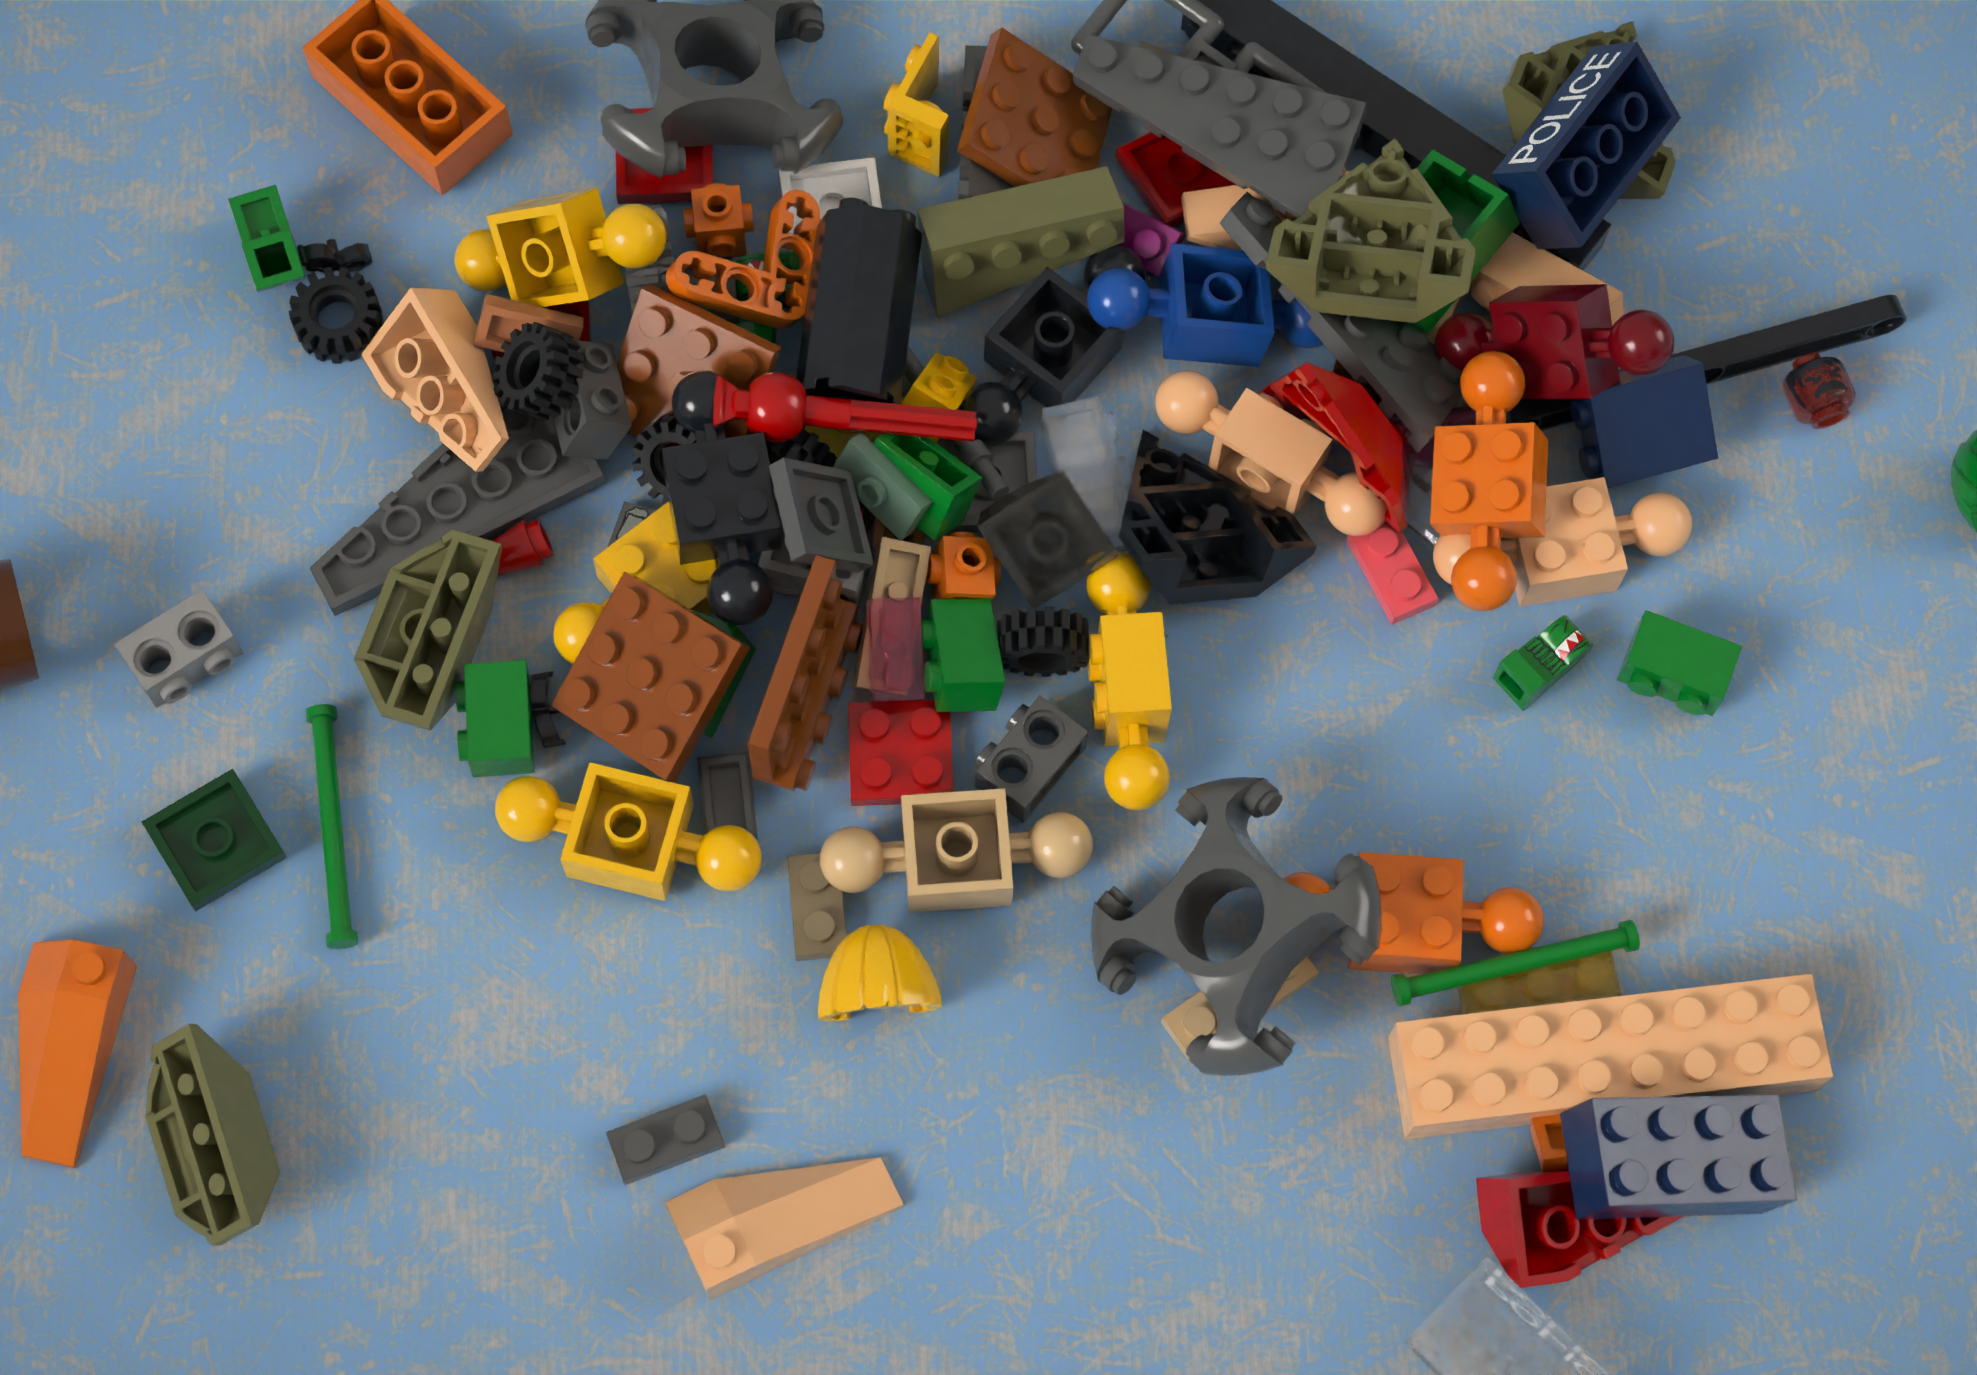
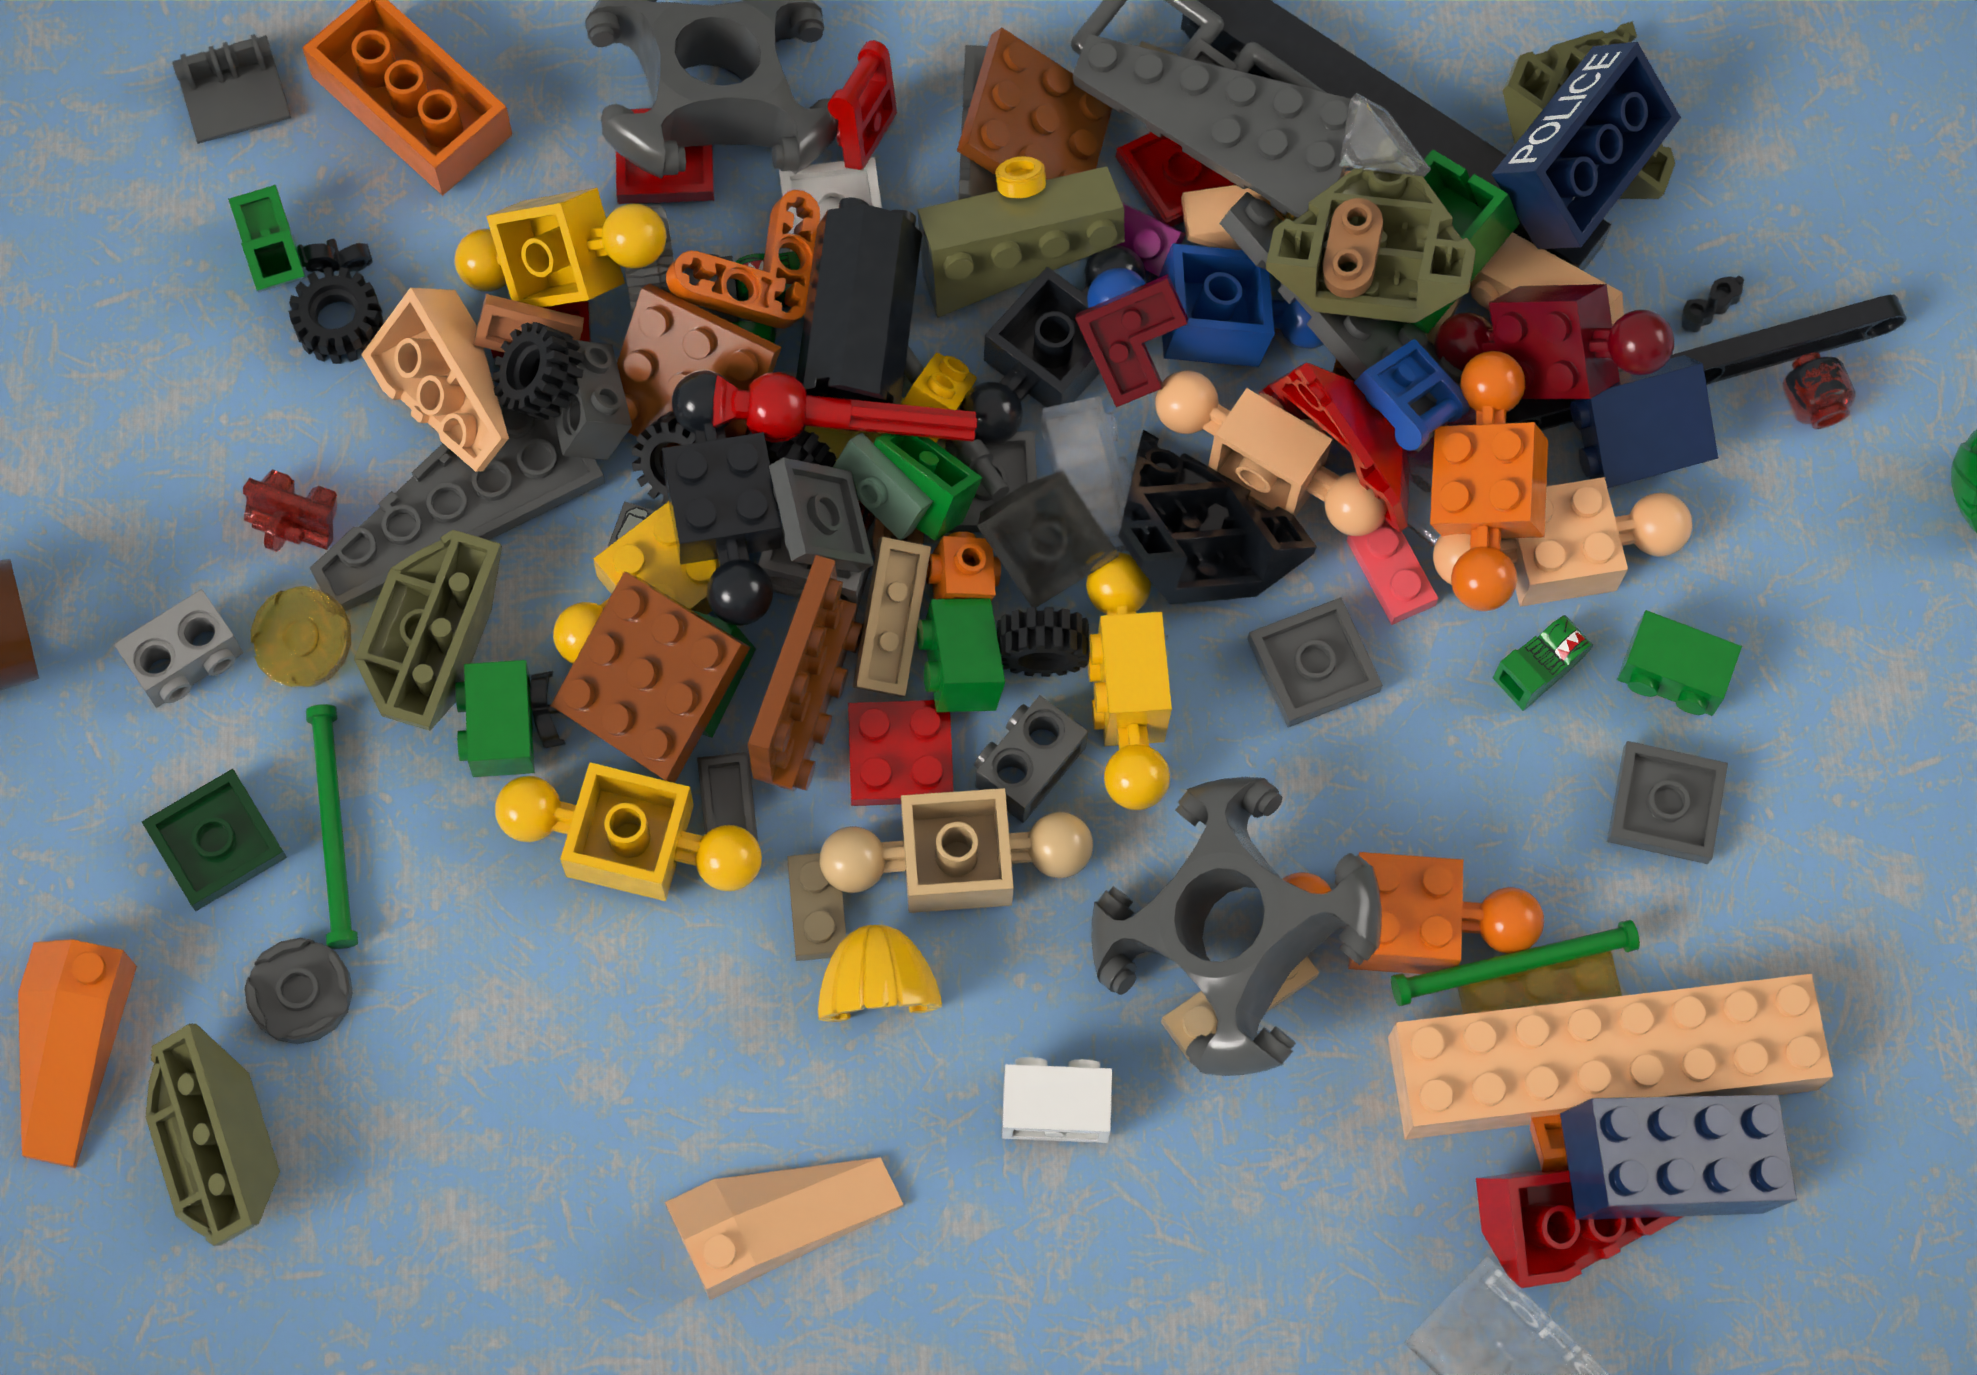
(231, 88): none -> dark grey hinge
(288, 516): none -> clear red hips
(298, 991): none -> dark grey tile
(301, 637): none -> clear yellow tile
(523, 547): red cone -> none
(665, 1139): dark grey plate -> none
(719, 220): orange brick -> none
(864, 105): none -> red plate
(895, 649): clear pink plate -> none
(914, 124): yellow bracket -> none
(1020, 177): none -> yellow tile
(1057, 1101): none -> white brick
(1118, 333): none -> dark red plate
(1314, 662): none -> dark grey plate
(1354, 245): none -> medium nougat plate
(1377, 142): none -> clear slope
(1404, 379): none -> blue plate
(1667, 802): none -> dark grey plate
(1722, 294): none -> black piece

